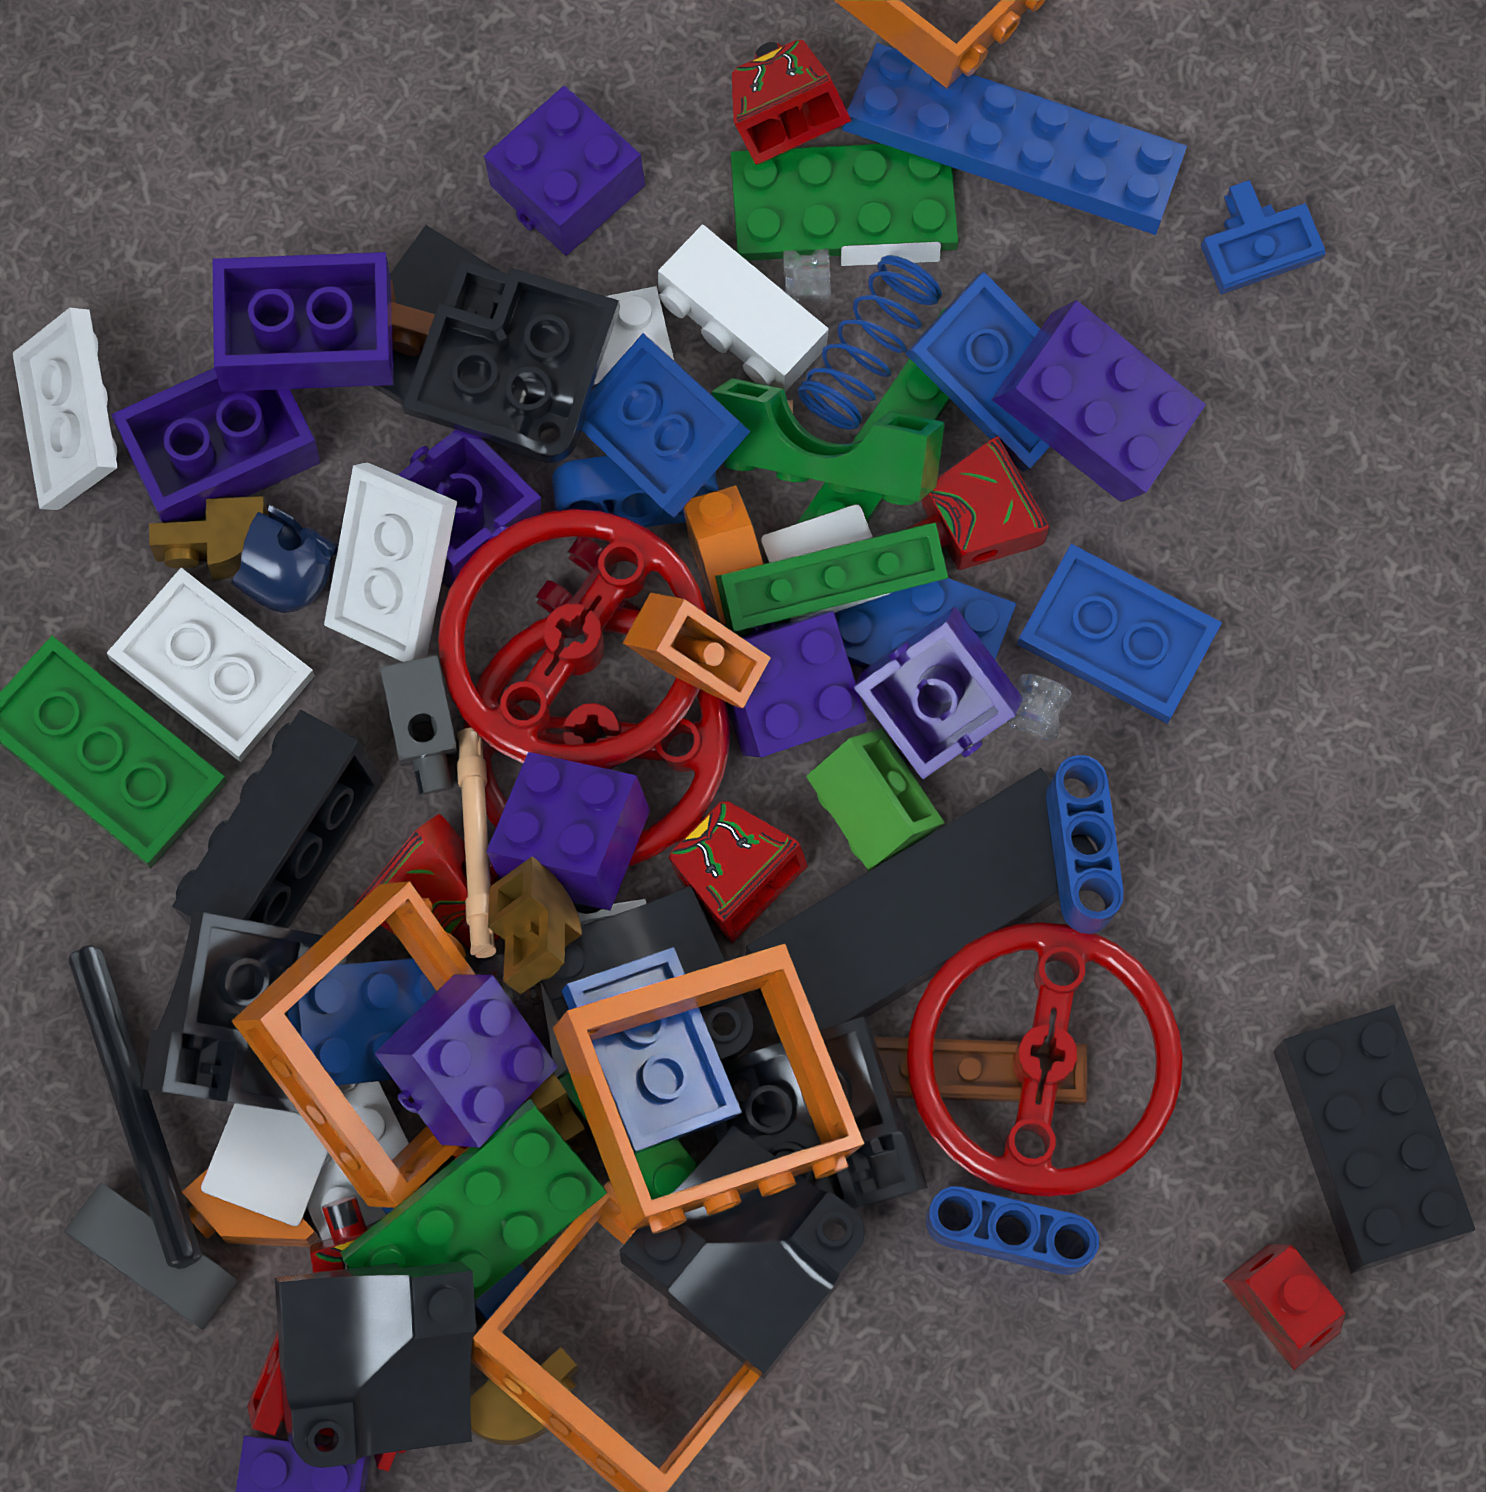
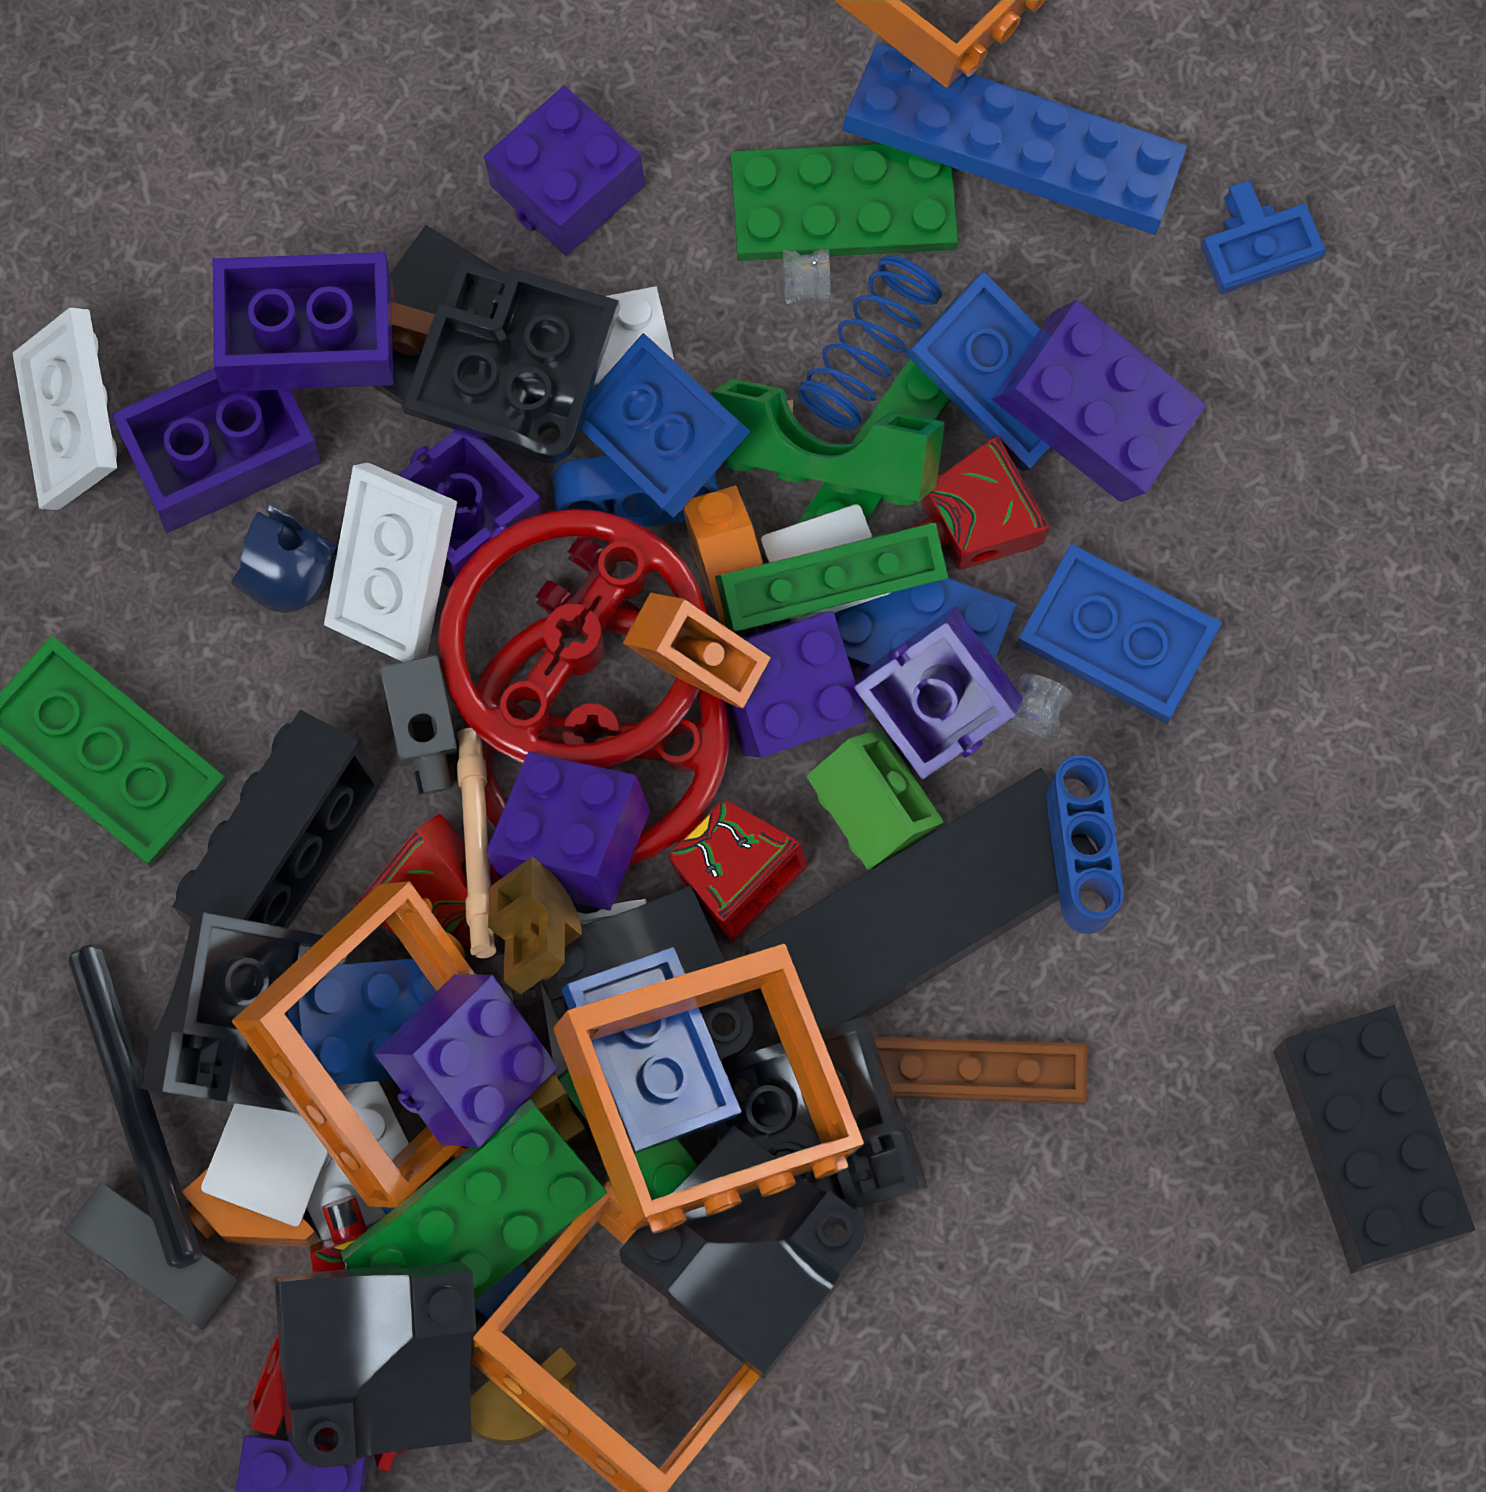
(211, 664): white plate -> none
(216, 539): pearl gold brick -> none
(741, 310): white brick -> none
(784, 100): red torso -> none
(873, 253): white sticker -> none
(1040, 1223): blue beam -> none
(1075, 949): red piece -> none
(1287, 1302): red torso -> none

